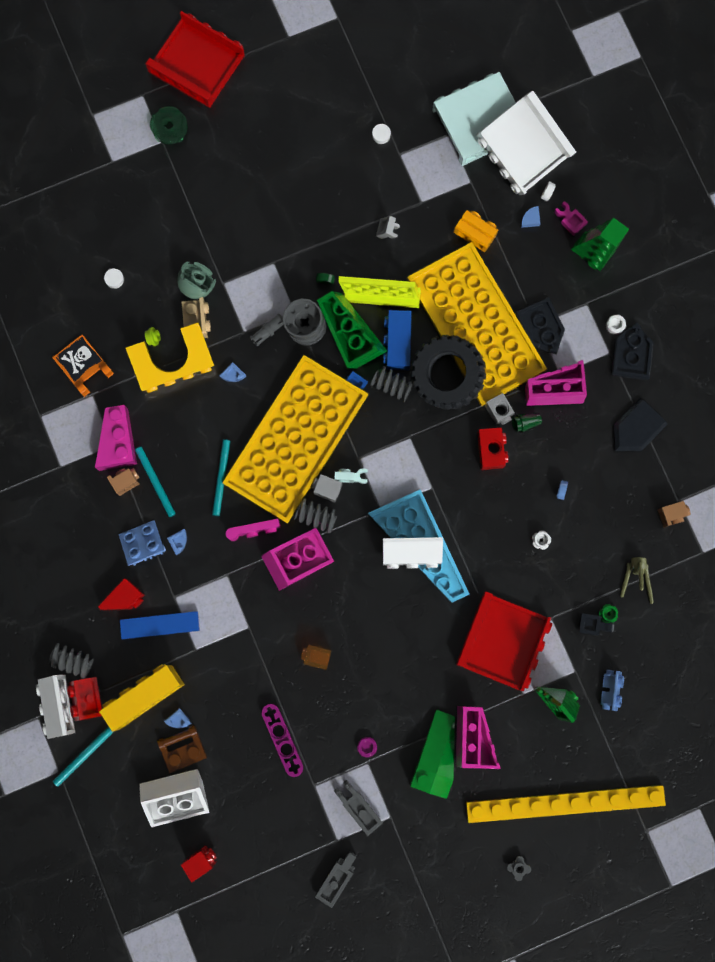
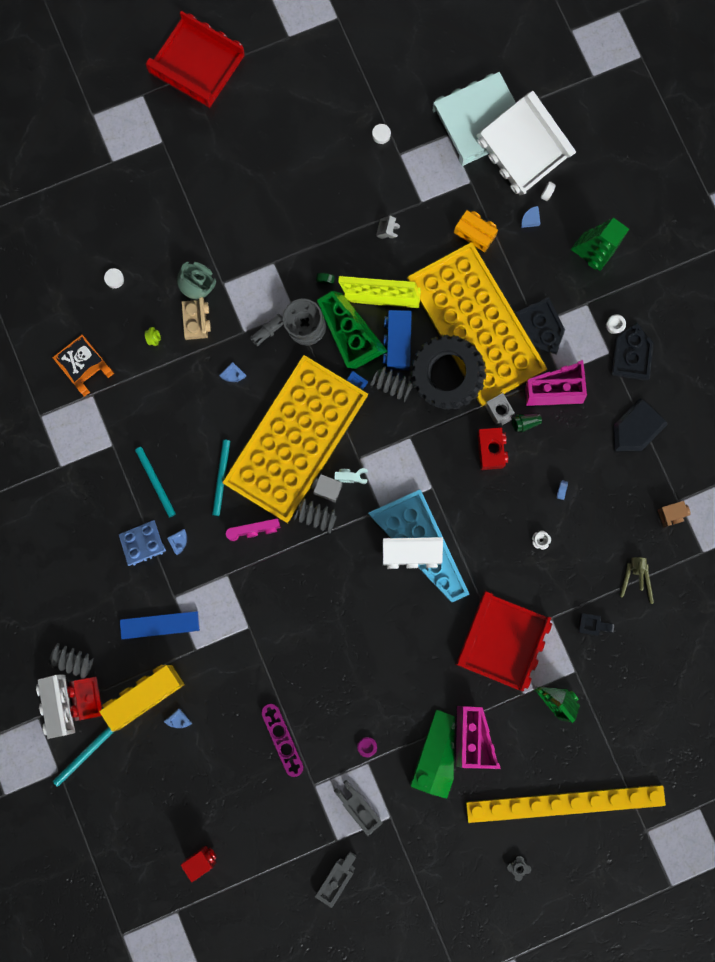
(116, 440): dark pink wedge -> none
(123, 597): red slope -> none
(124, 480): medium nougat brick -> none
(151, 376): yellow arch -> none
(172, 135): clear green plate -> none
(173, 798): white slope -> none
(184, 755): reddish brown plate -> none
(297, 558): dark pink slope -> none
(316, 657): clear orange brick -> none
(573, 220): dark pink plate -> none
(612, 697): medium blue hinge -> none
(613, 613): green plate -> none

